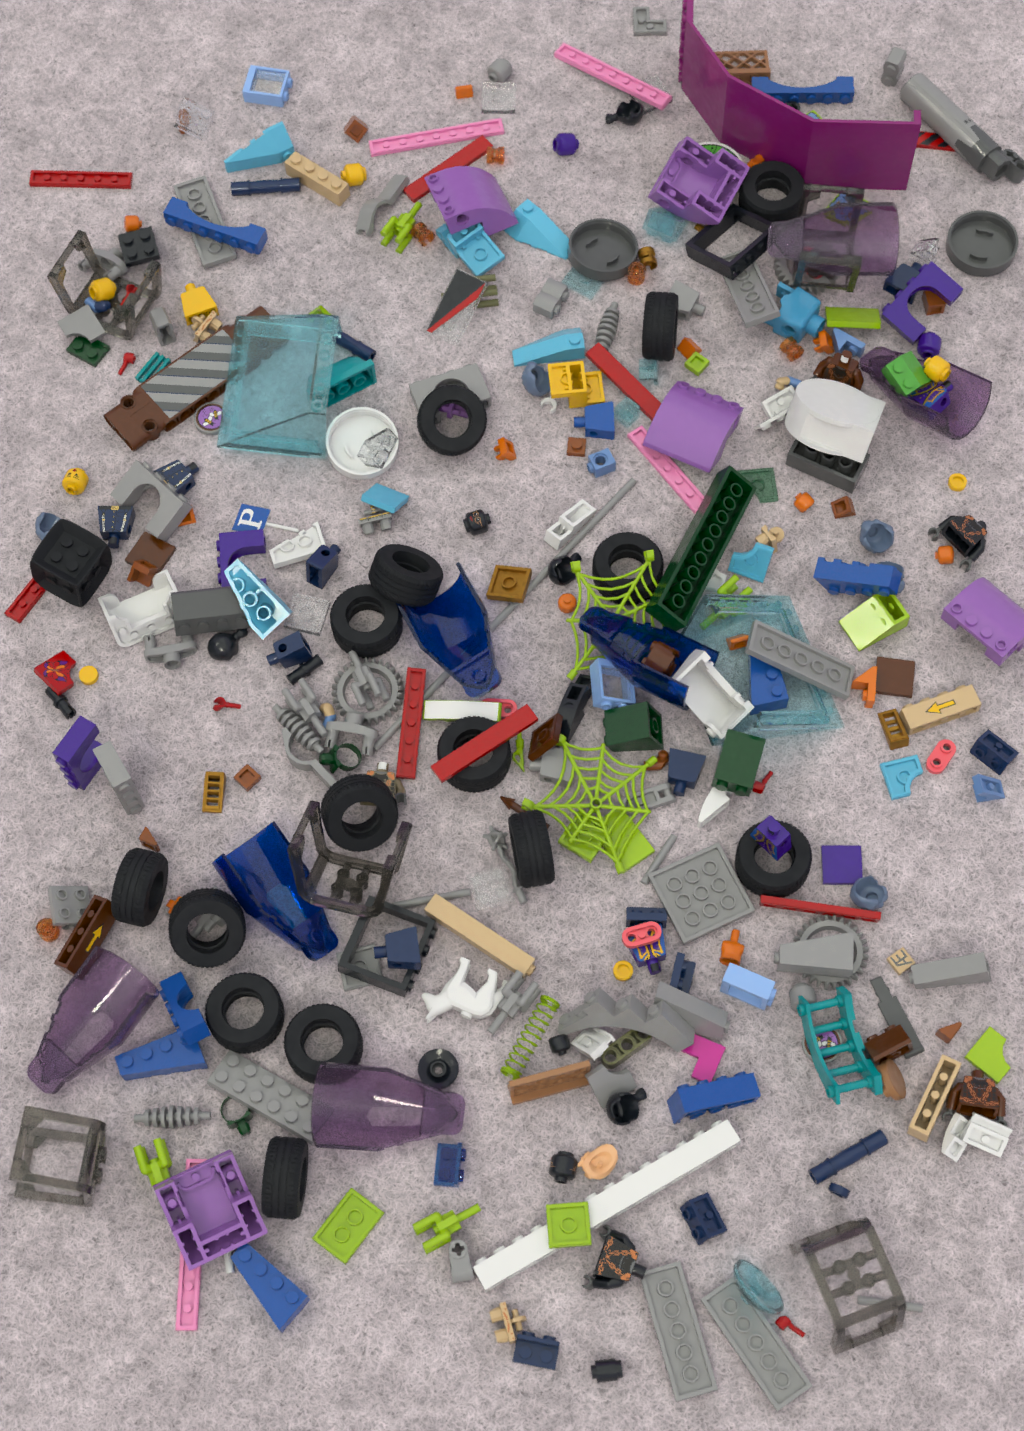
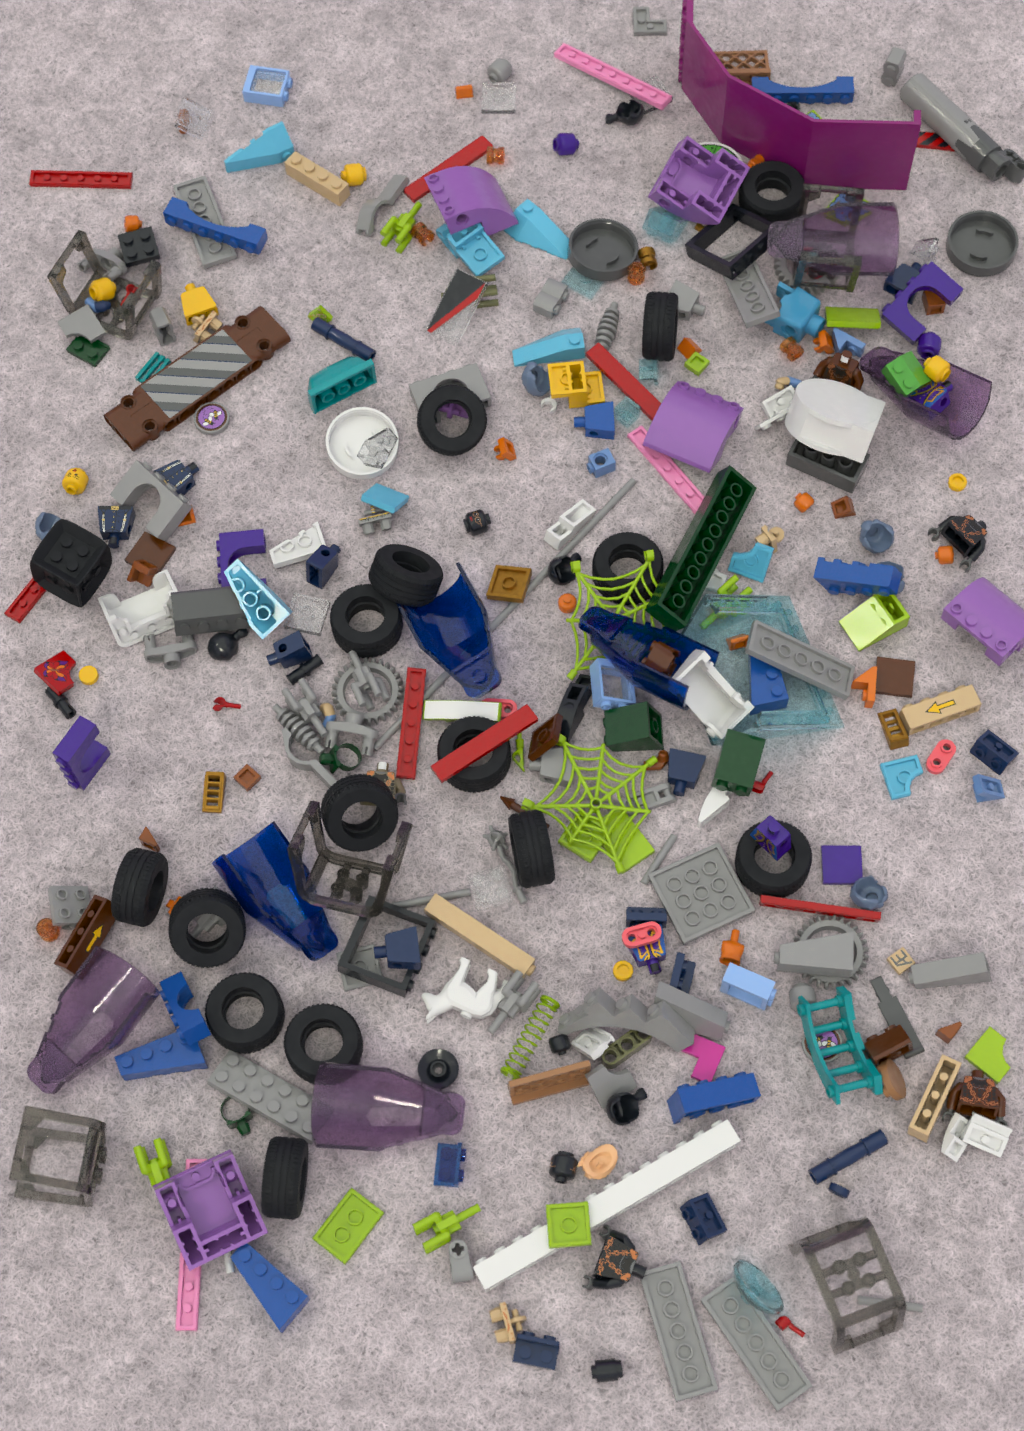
(119, 778): light grey arch -> none
(128, 358): red hand -> none
(165, 1117): light grey piece -> none
(255, 518): blue piece -> none
(265, 186): dark blue piece -> none
(279, 384): clear light blue windscreen -> none
(355, 128): dark orange panel -> none
(436, 137): bright pink tile -> none
(576, 446): dark orange plate -> none
(764, 481): clear green tile -> none

